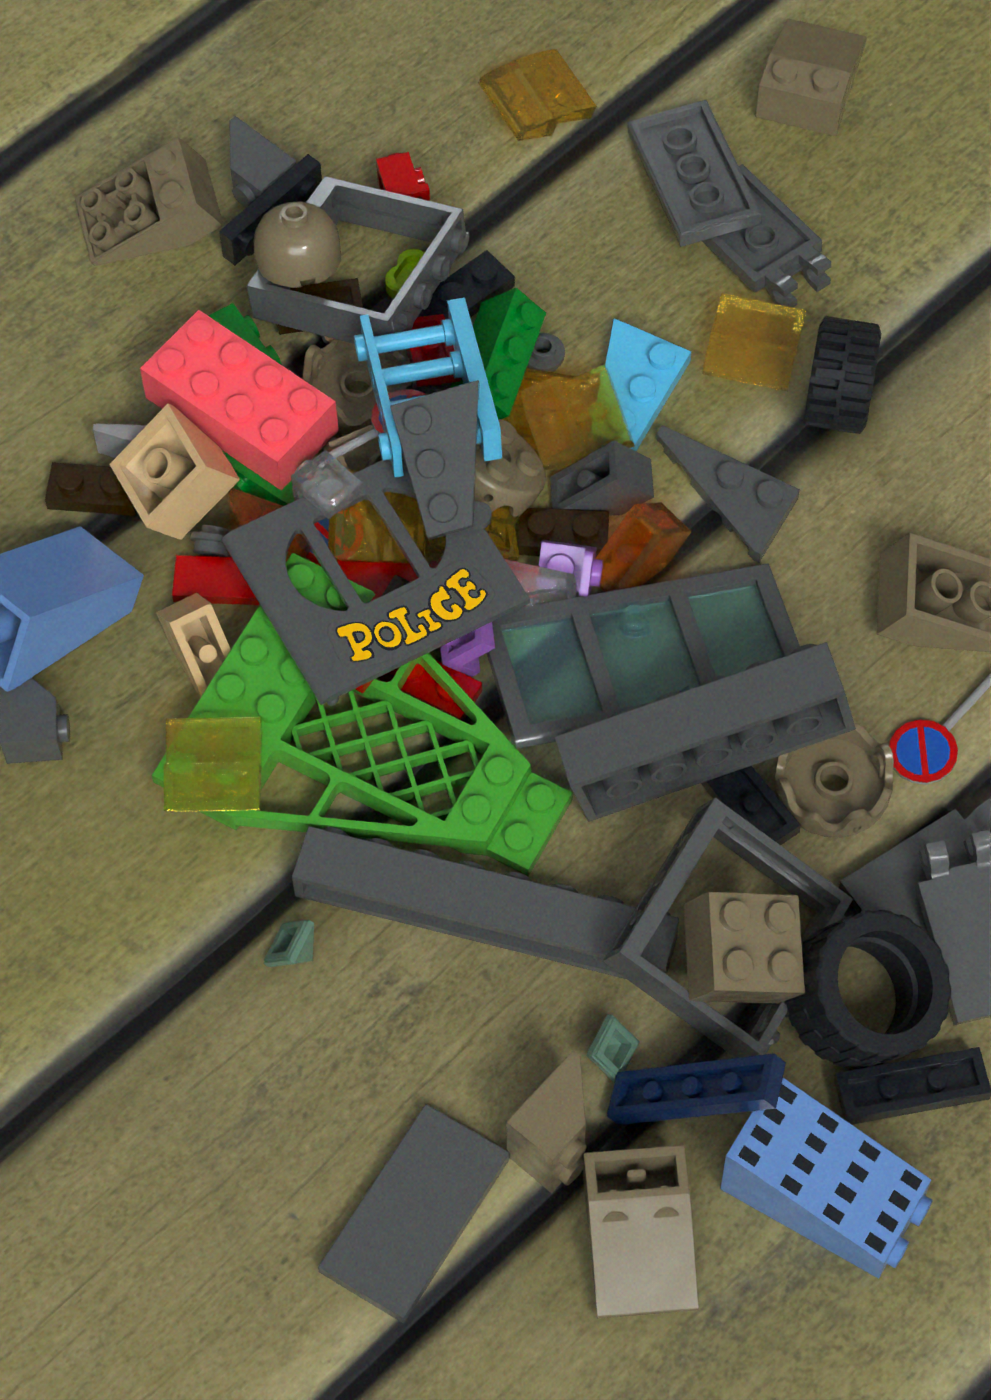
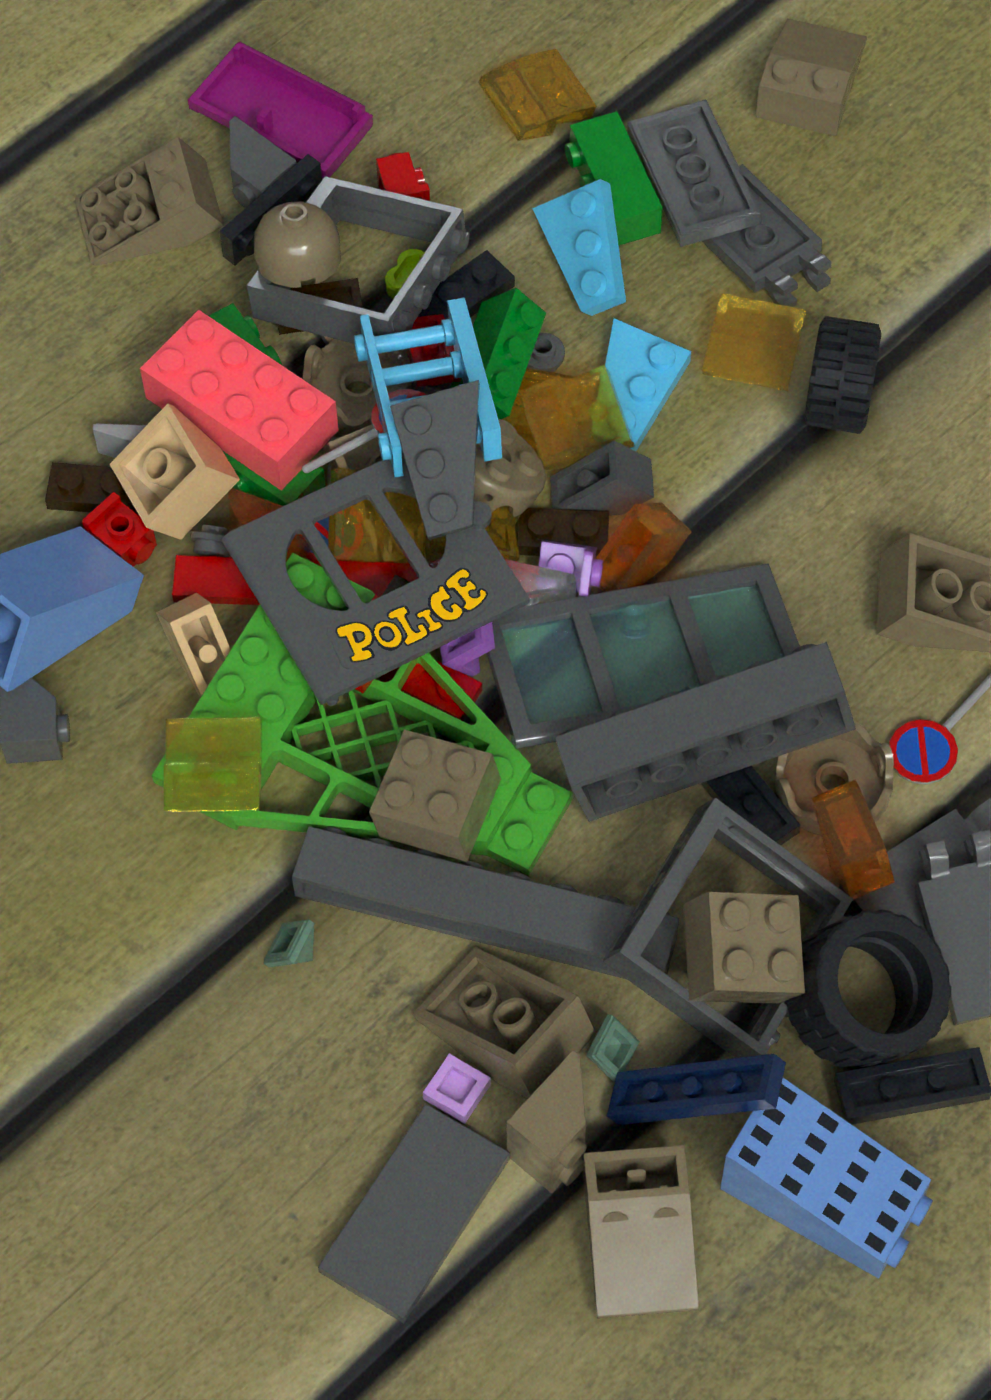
(121, 530): none -> red brick
(283, 107): none -> magenta container
(325, 484): clear bracket -> none
(435, 795): none -> dark tan brick
(456, 1088): none -> lavender plate
(506, 1020): none -> dark tan slope
(586, 245): none -> medium azure wing
(605, 152): none -> green brick
(743, 496): dark grey wing -> none
(852, 840): none -> clear orange slope

